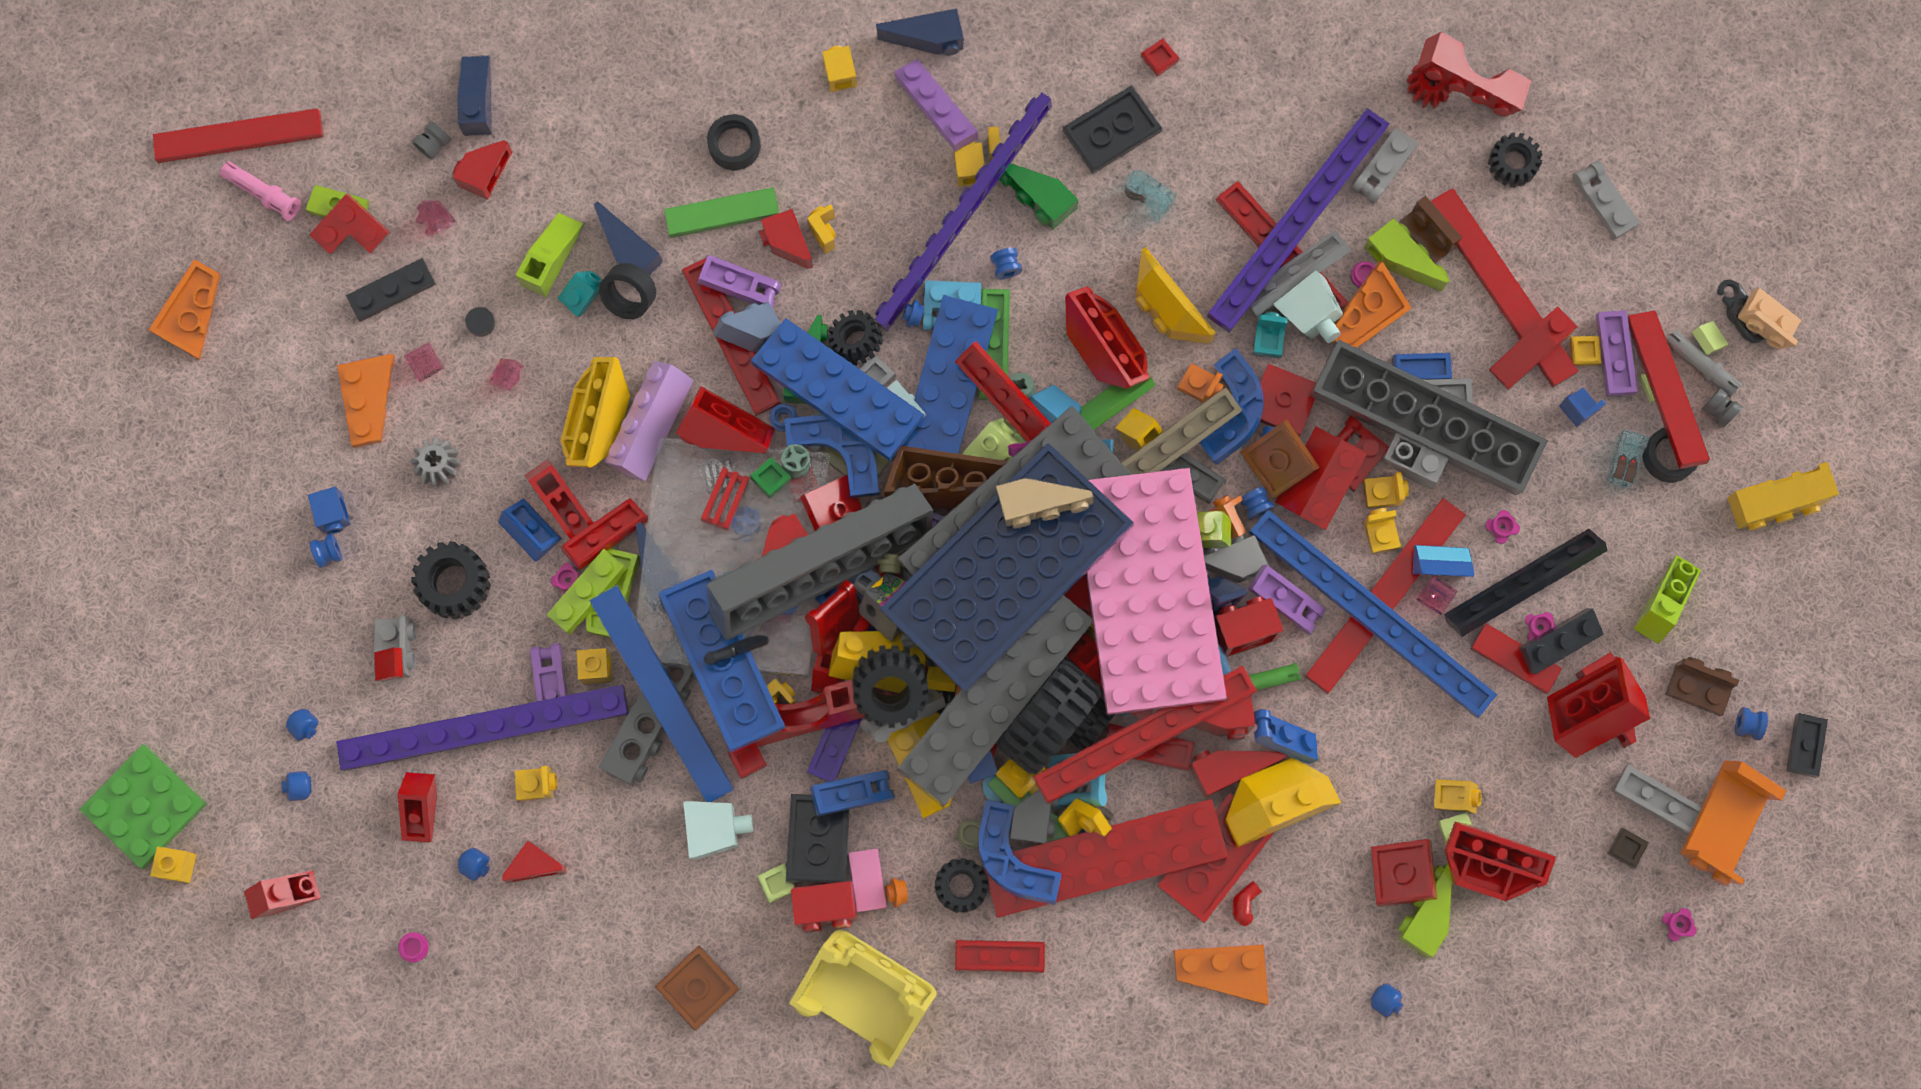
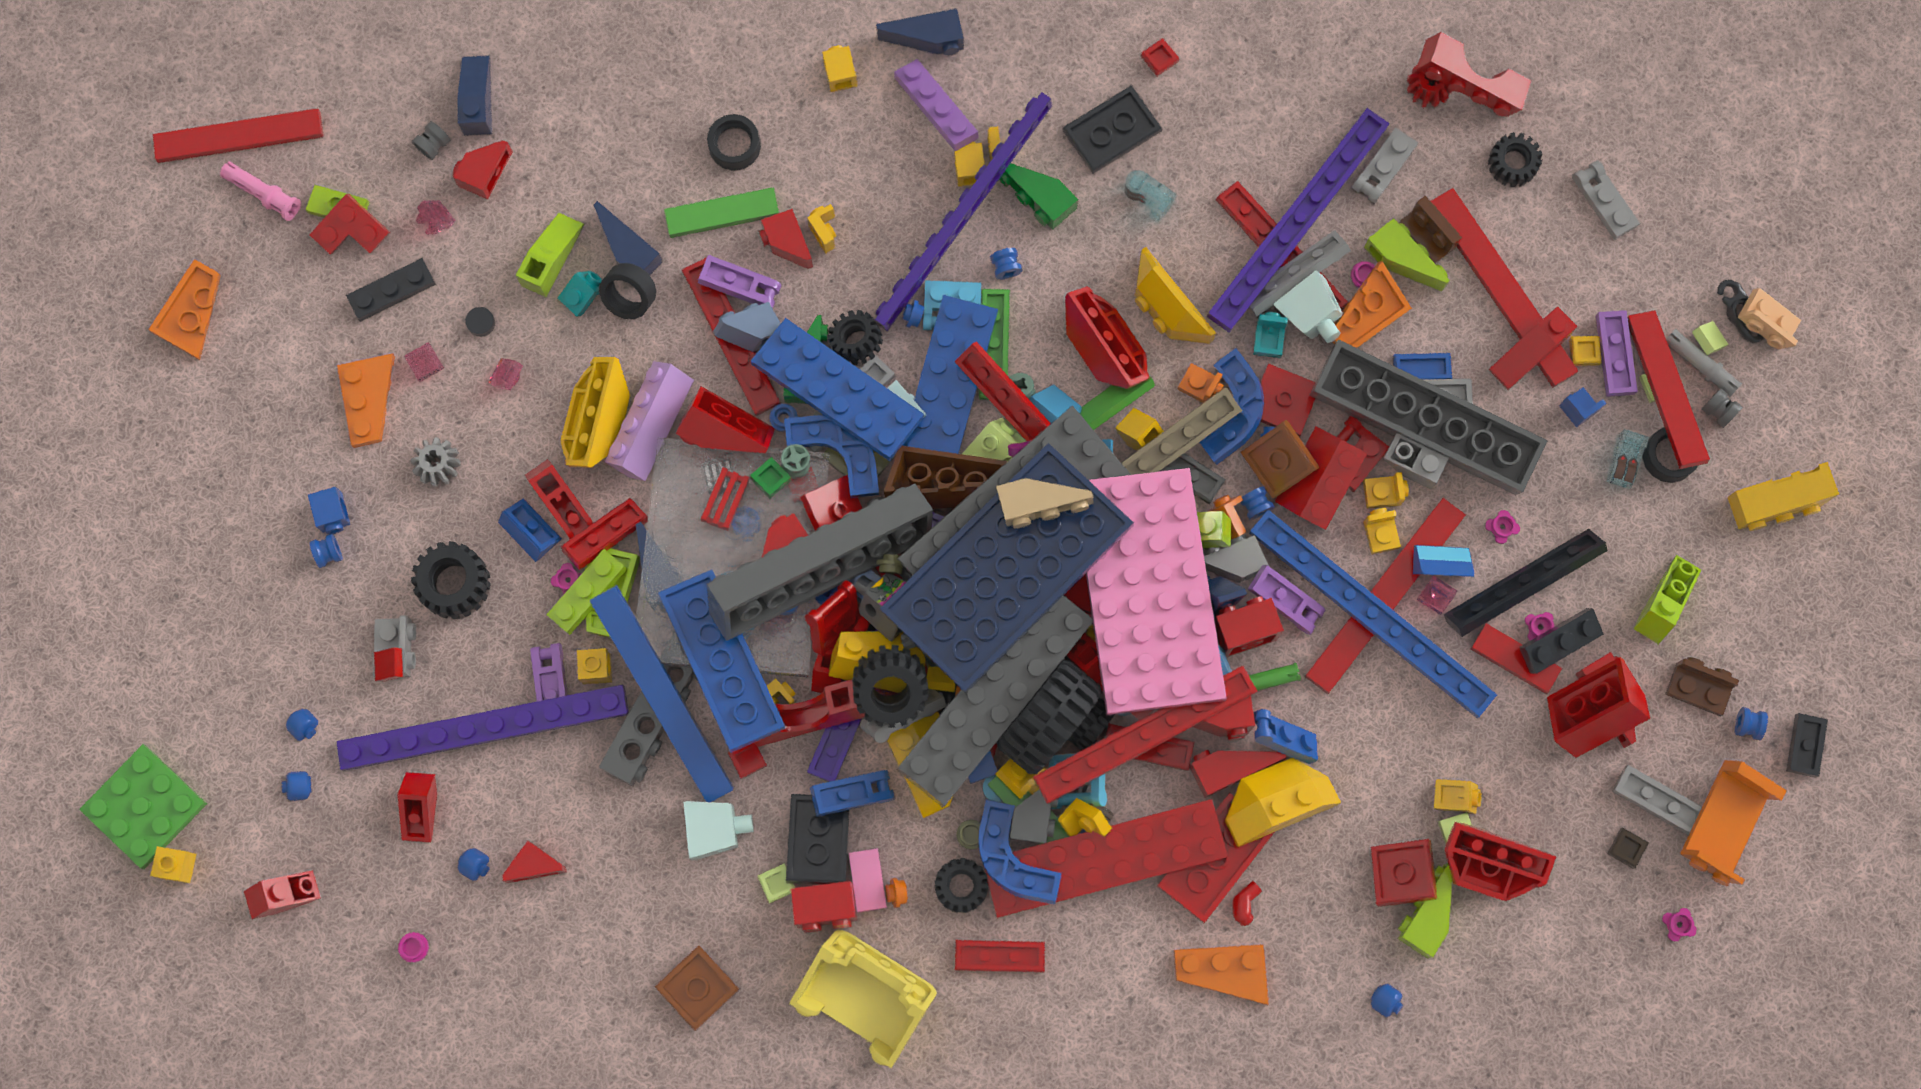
(535, 783): yellow bracket -> none
(737, 648): black piece -> none

